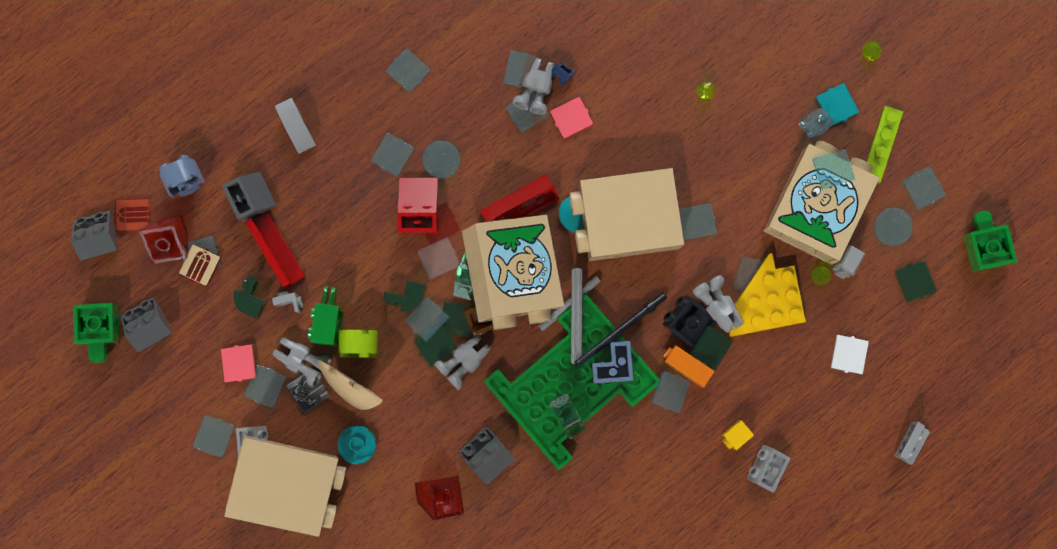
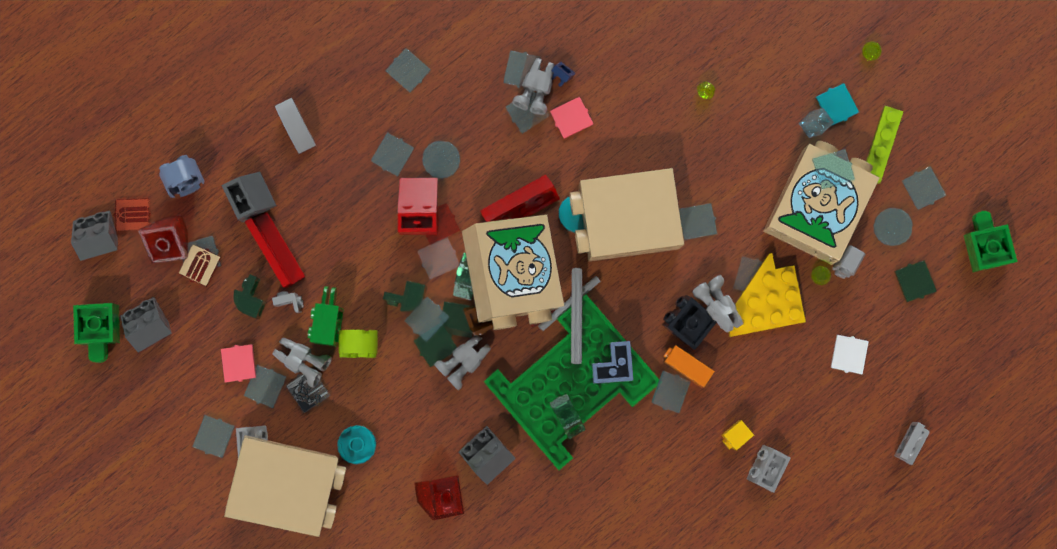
(348, 388): tan brick -> none
(649, 307): black bar -> none
(711, 347): clear green piece -> none

